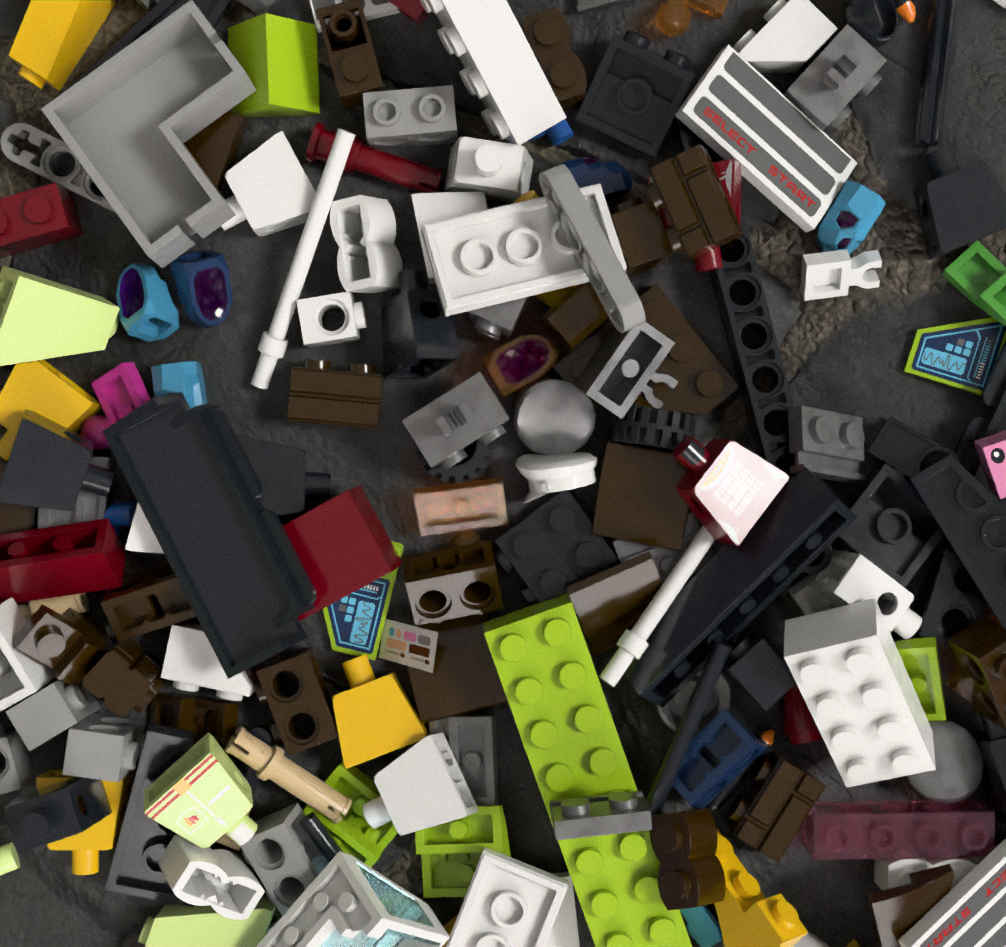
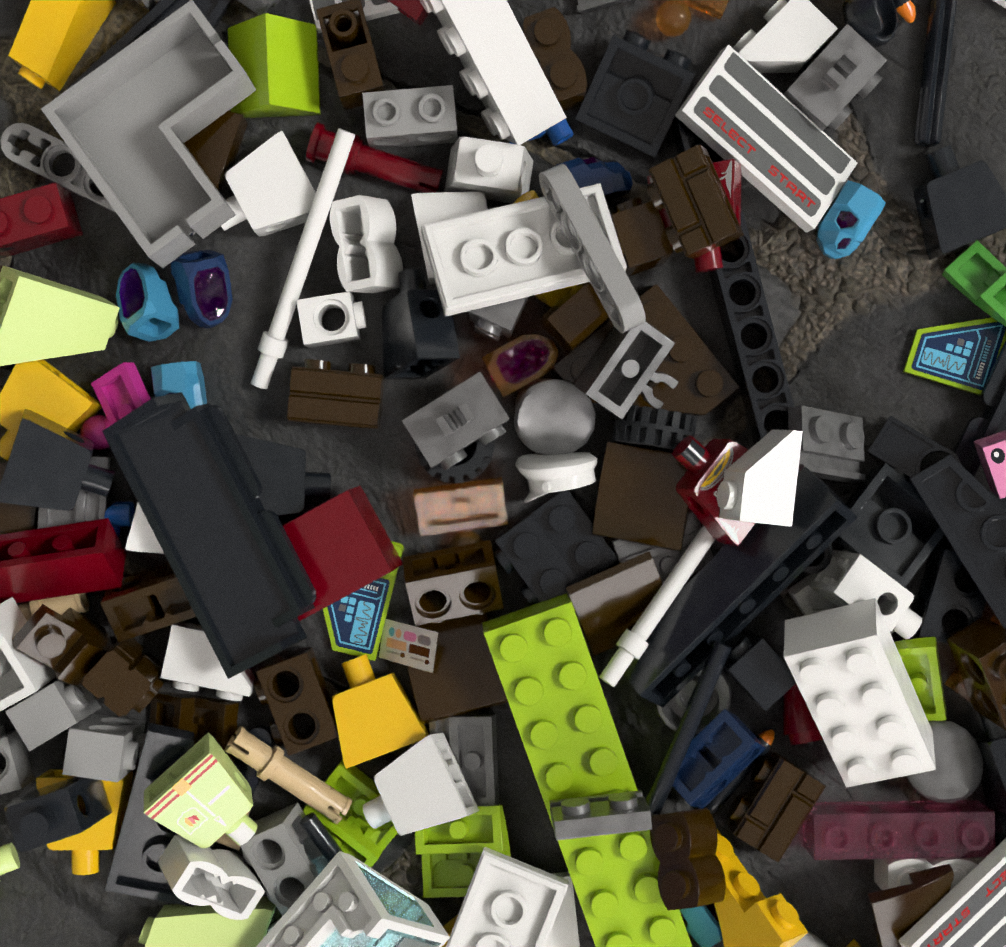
(763, 481): none -> white slope
(834, 271): white plate -> none

